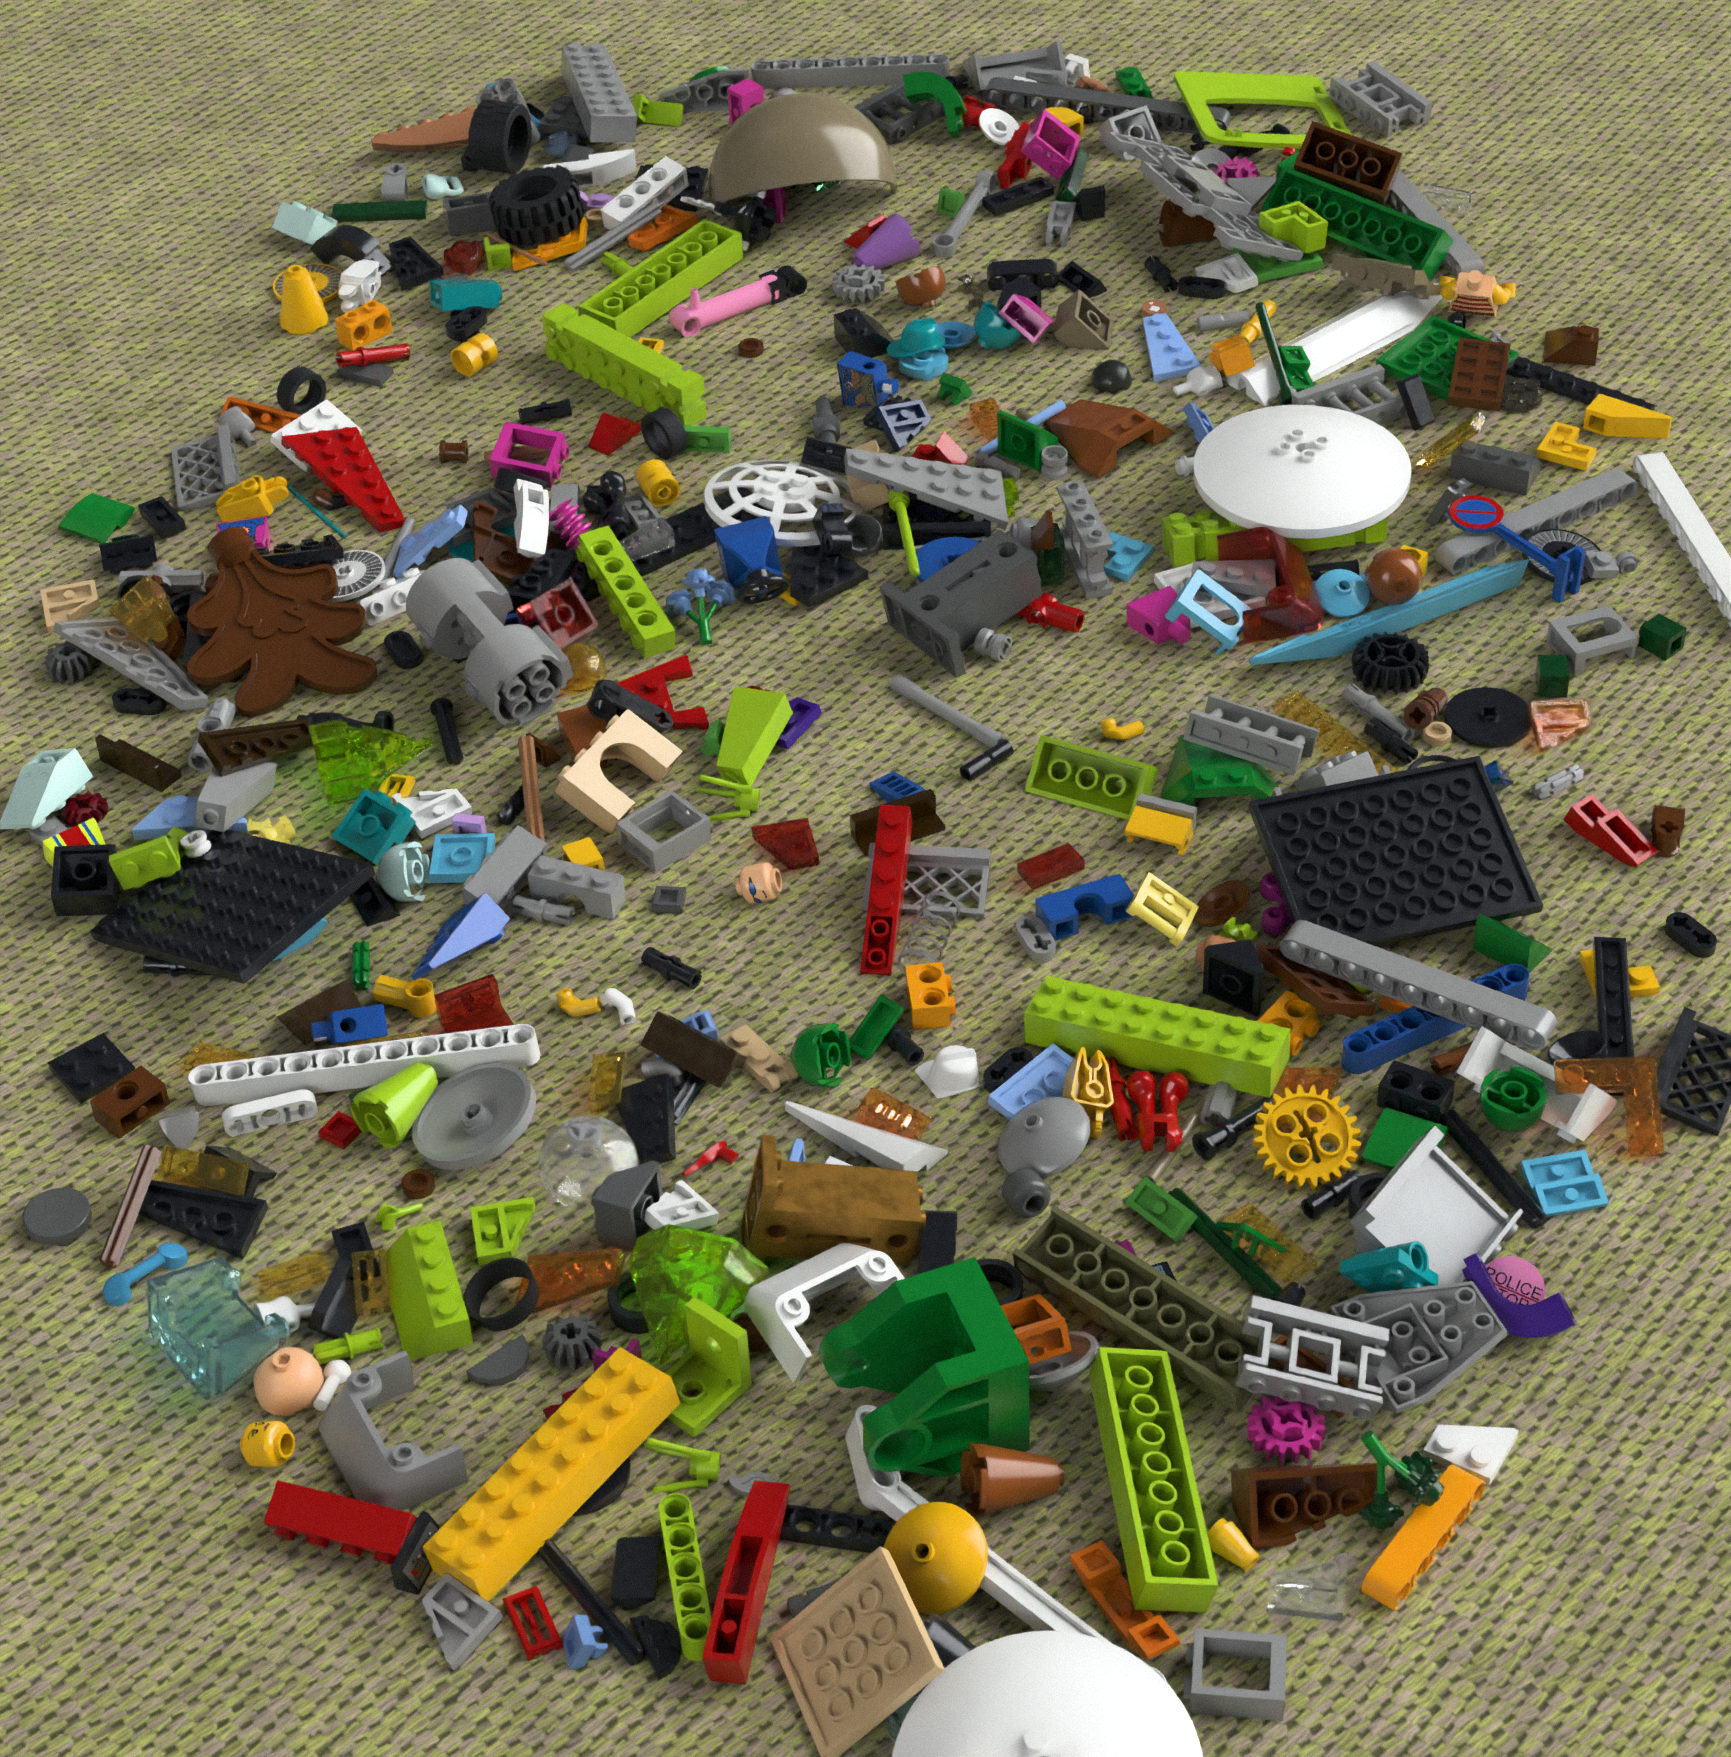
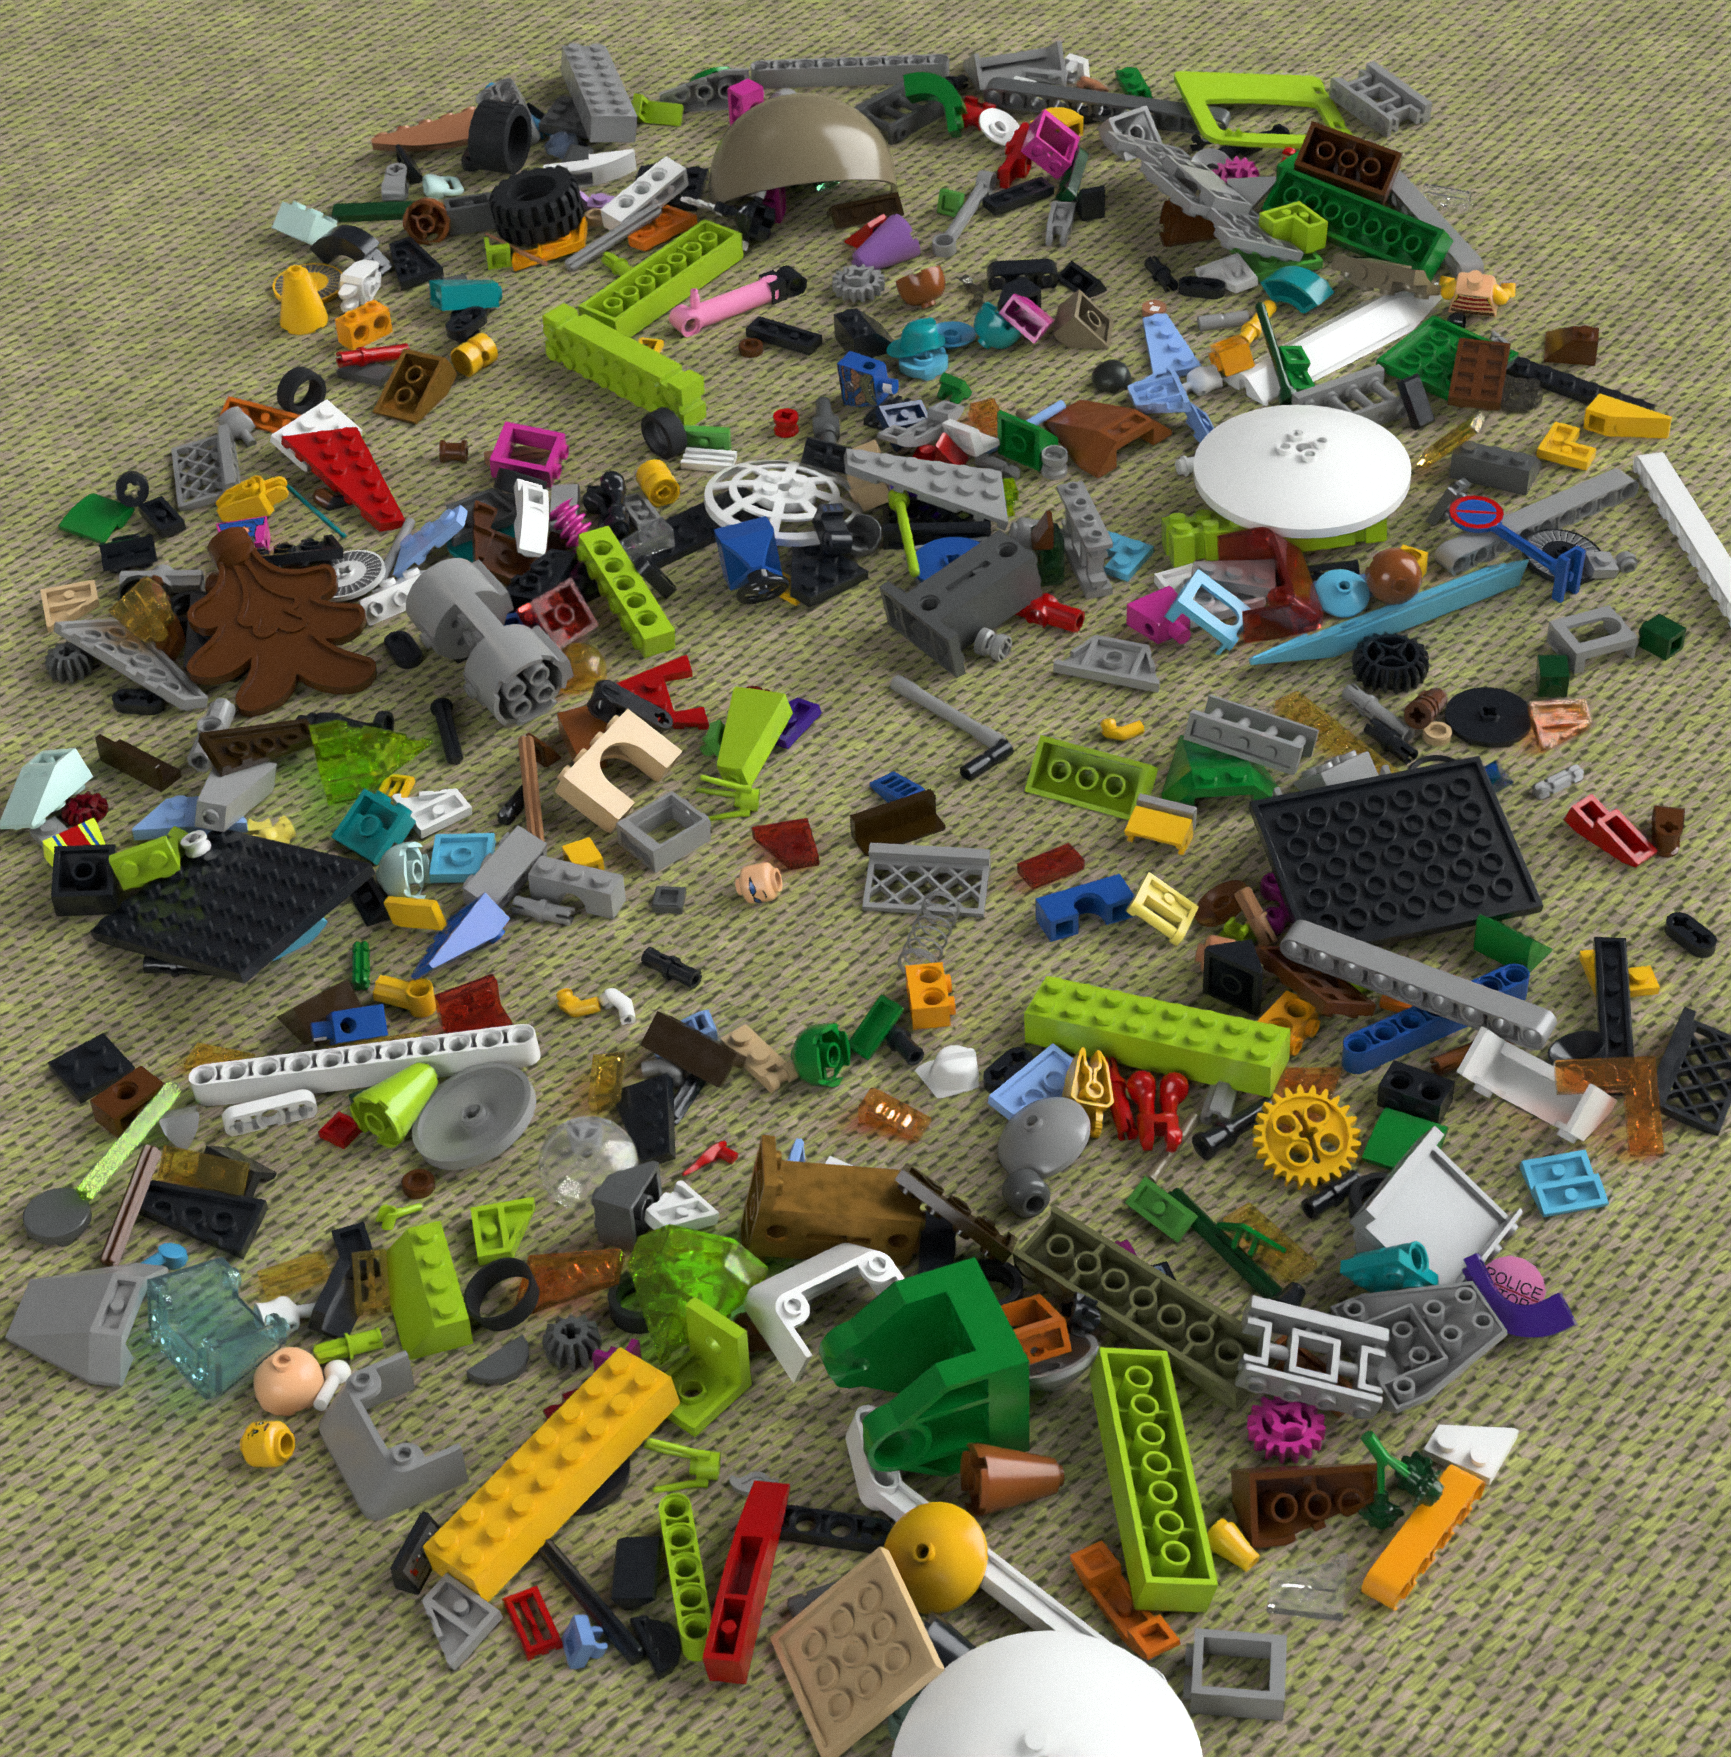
(84, 1320): none -> light grey wedge
(128, 498): none -> black piece
(128, 1141): none -> clear neon green axle
(338, 1521): red brick -> none
(413, 174): none -> black slope
(415, 386): none -> pearl gold slope
(415, 913): none -> yellow tile
(426, 217): none -> dark orange cylinder
(464, 256): clear red hair -> none
(468, 824): lavender plate -> none
(544, 411): black pin -> none
(612, 433): red slope -> none
(654, 576): none -> black beam
(707, 459): none -> white tile
(717, 591): medium blue plant -> none
(784, 335): none -> black plate
(786, 422): none -> red wheel
(864, 210): none -> dark brown panel
(877, 1145): white wedge -> none
(886, 889): red slope -> none
(925, 430): none -> light grey slope
(957, 1212): none -> dark brown wing
(969, 438): none -> white panel
(1029, 941): light grey beam -> none
(1080, 1314): none -> black gear
(1111, 662): none -> light grey wing
(1159, 394): none -> light blue wing
(1255, 916): none -> medium nougat axle
(1297, 287): none -> teal brick
(1493, 1169): black axle -> none
(1513, 1099): green cylinder -> none

